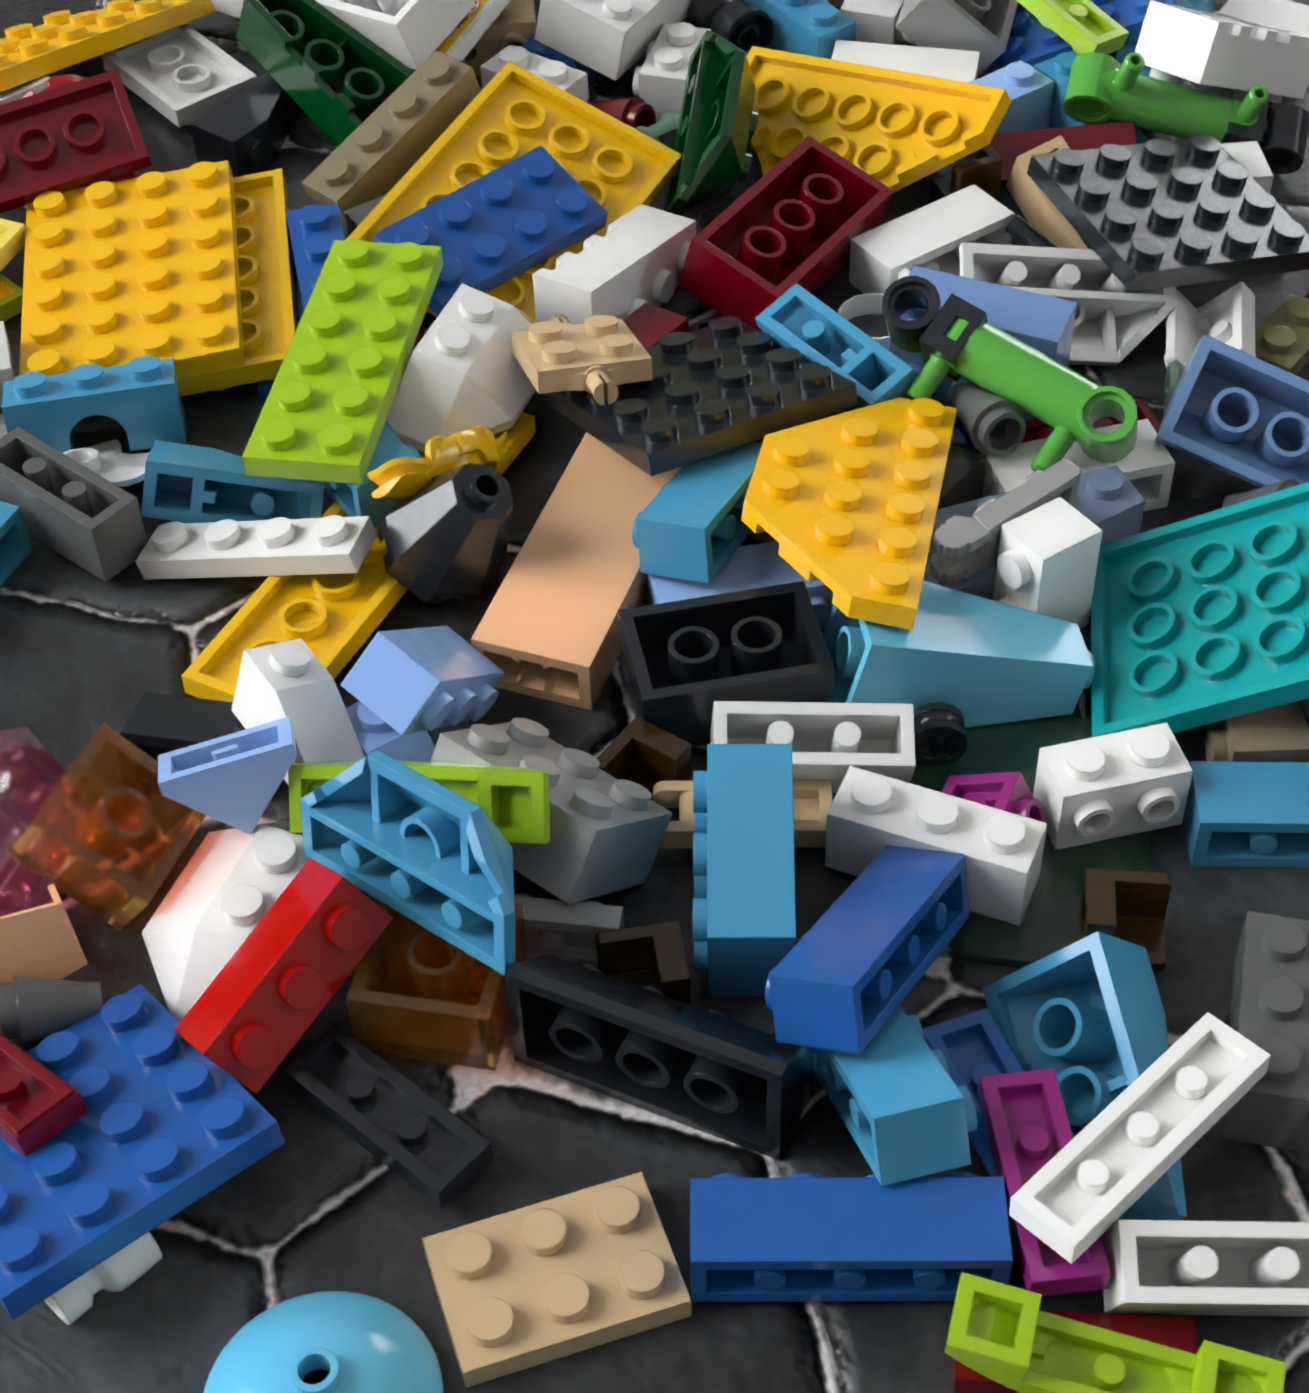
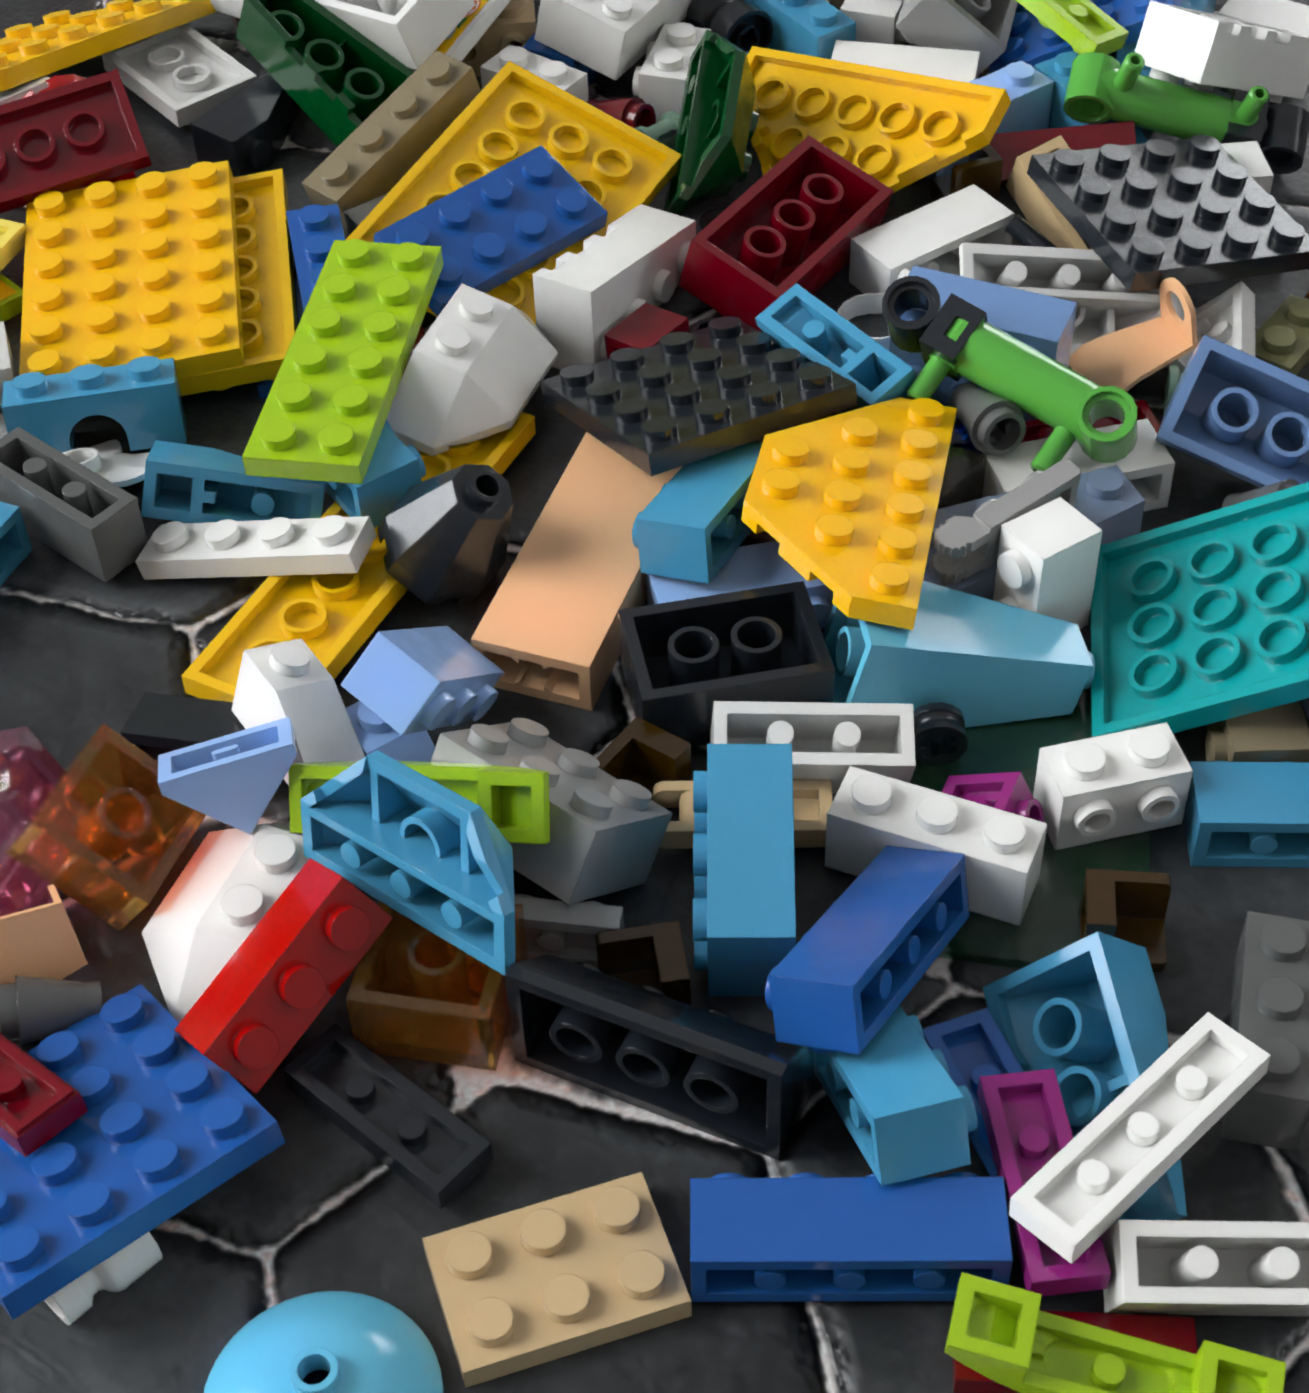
(407, 475): yellow piece -> none
(582, 356): tan plate -> none
(1141, 349): none -> light nougat piece

